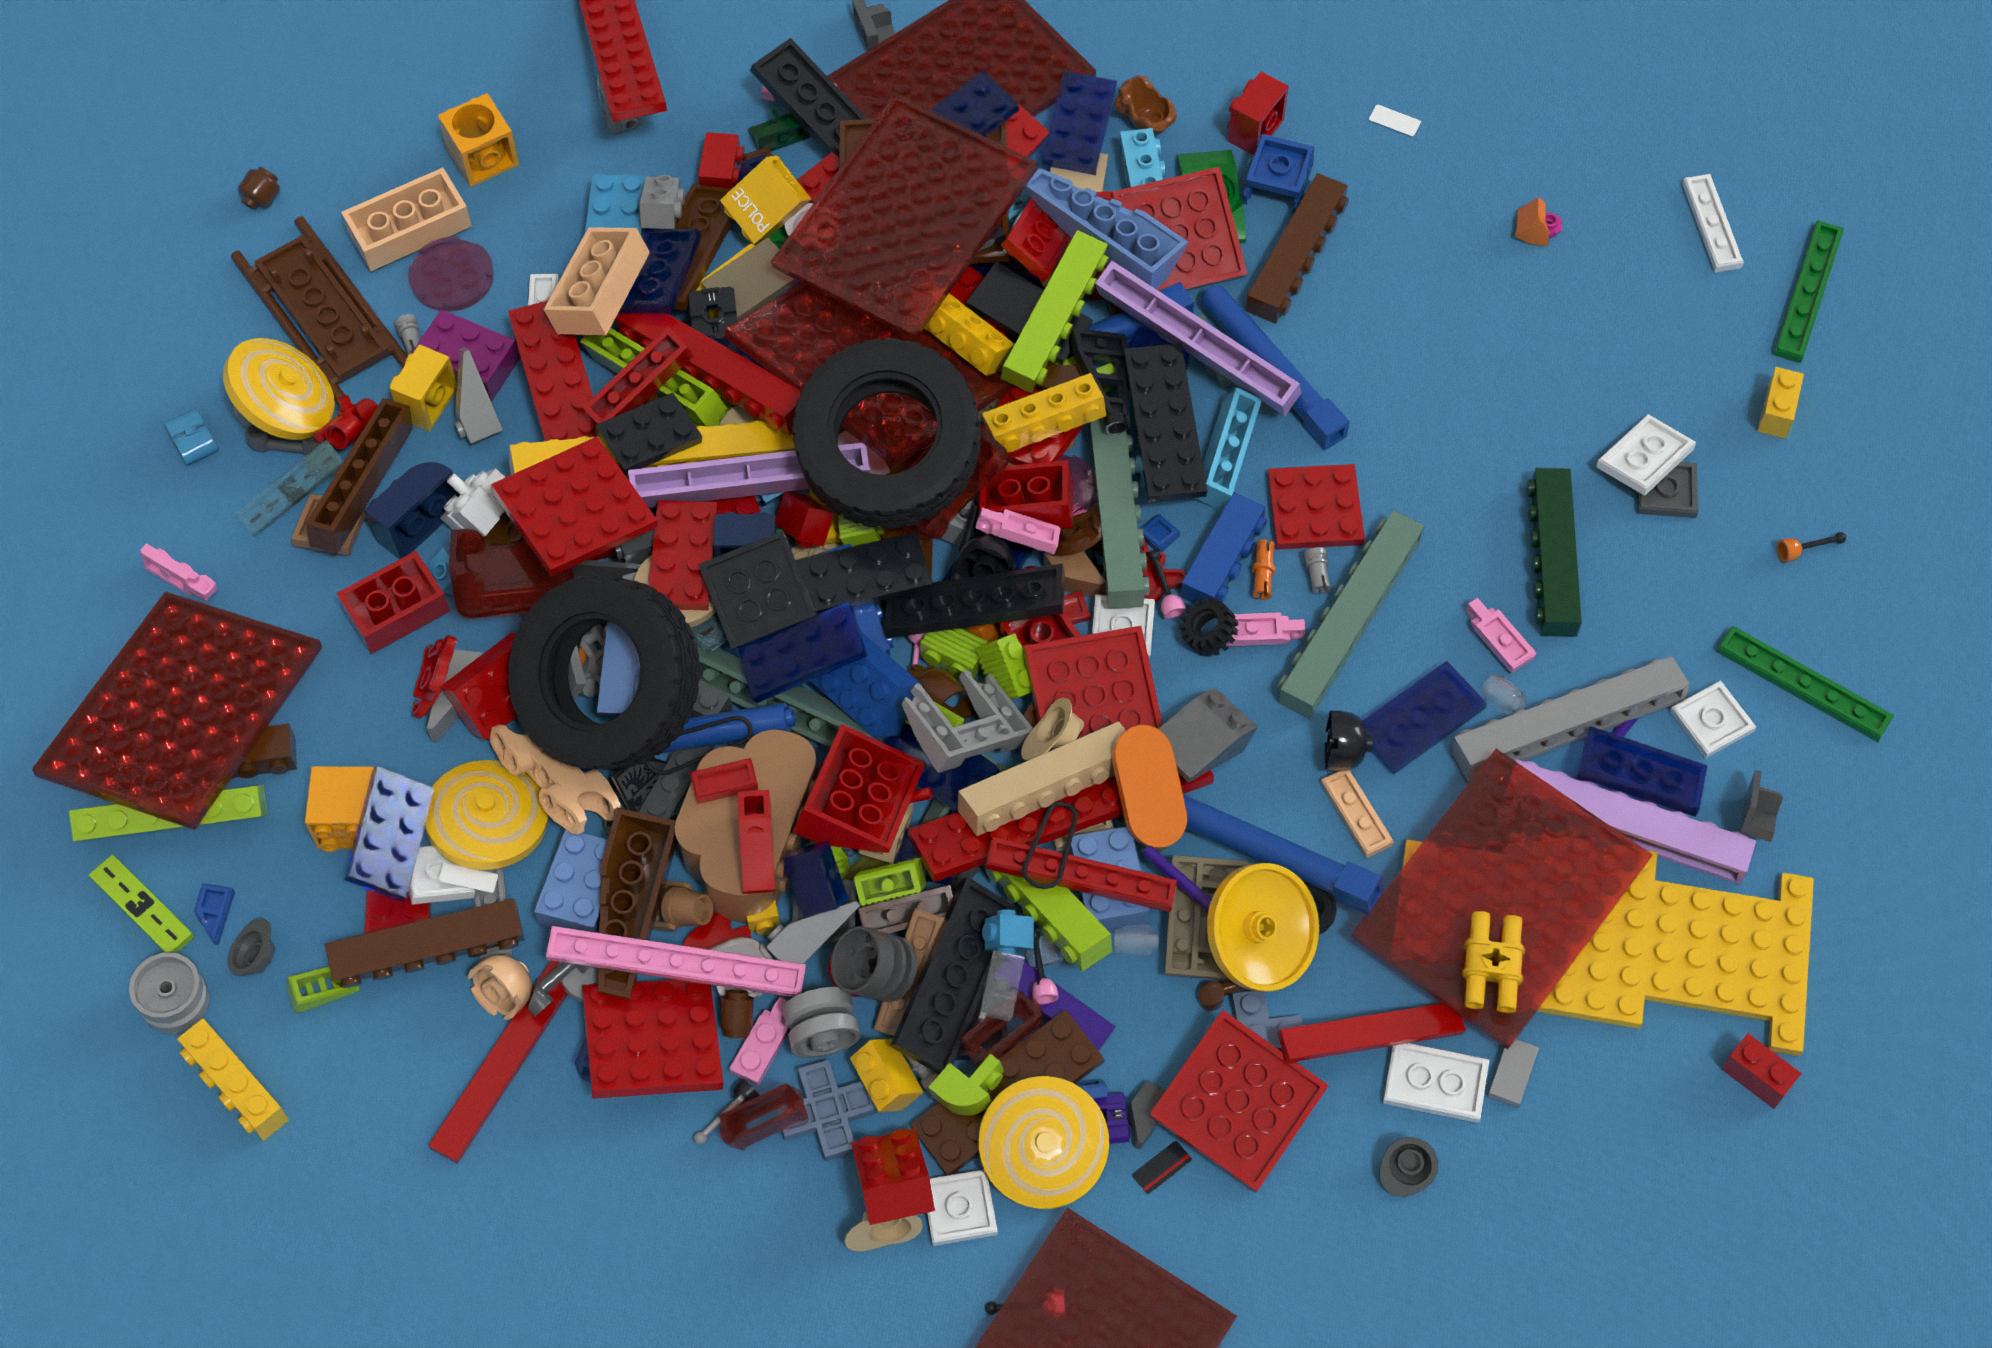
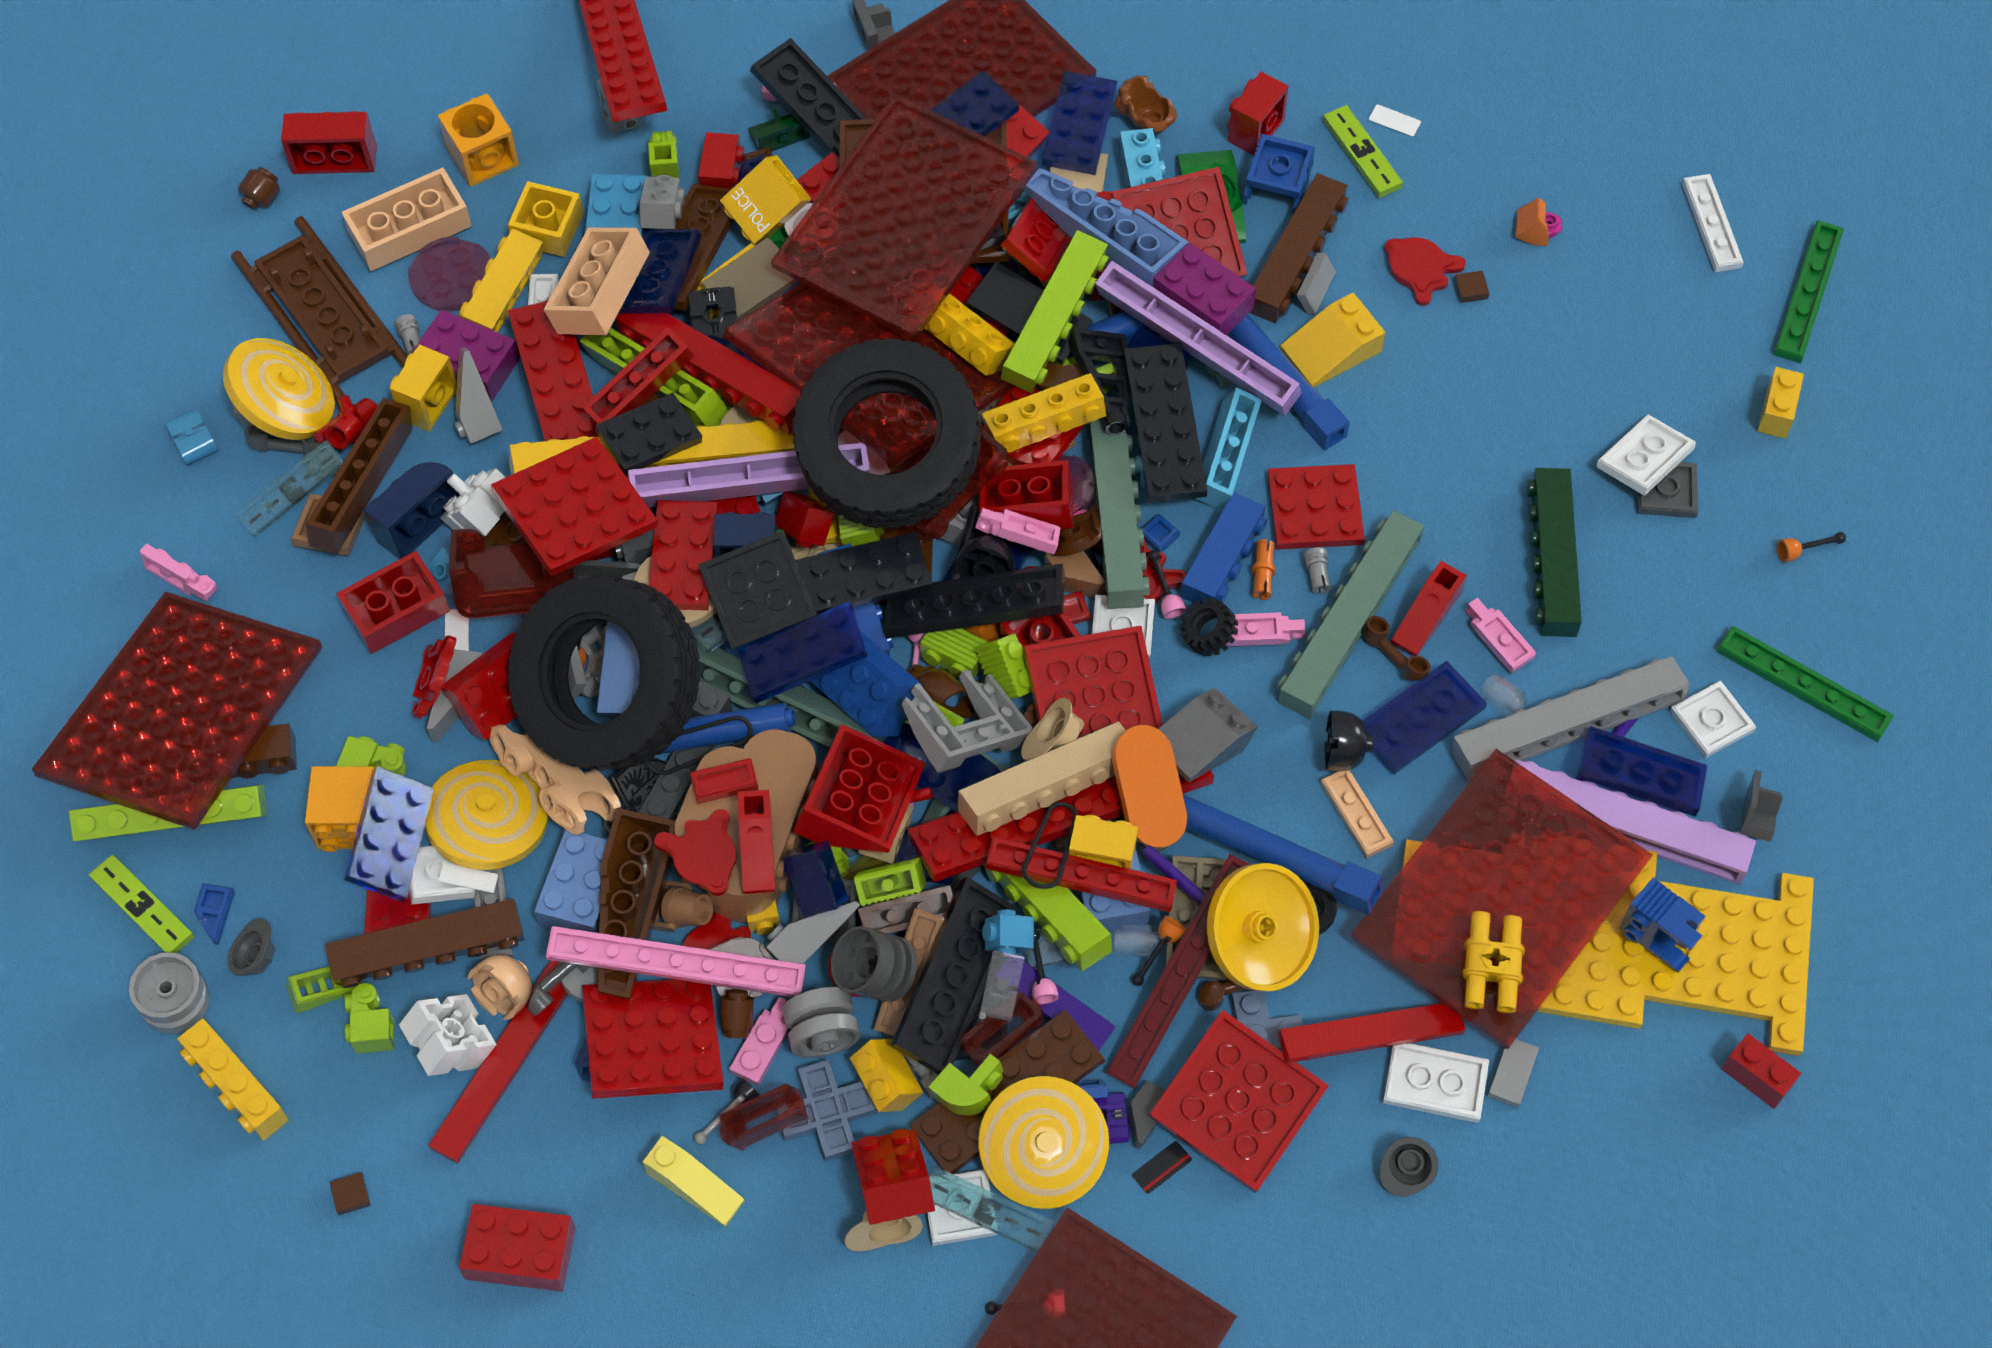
(329, 142): none -> red brick
(350, 1193): none -> reddish brown tile
(367, 753): none -> lime brick
(368, 1028): none -> lime brick
(447, 1034): none -> white brick
(458, 627): none -> white sticker
(503, 280): none -> yellow brick
(517, 1247): none -> red brick
(548, 216): none -> yellow brick
(663, 154): none -> lime brick
(692, 1181): none -> light yellow slope
(704, 853): none -> red tile
(989, 1210): none -> clear light blue tile
(1104, 840): none -> yellow piece
(1168, 992): none -> dark red tile
(1169, 932): none -> hinge
(1206, 288): none -> magenta brick
(1316, 283): none -> light grey tile
(1334, 341): none -> yellow slope
(1362, 151): none -> lime tile
(1375, 633): none -> reddish brown bar
(1421, 266): none -> red tile
(1429, 608): none -> red slope
(1471, 286): none -> reddish brown tile
(1660, 921): none -> blue piece

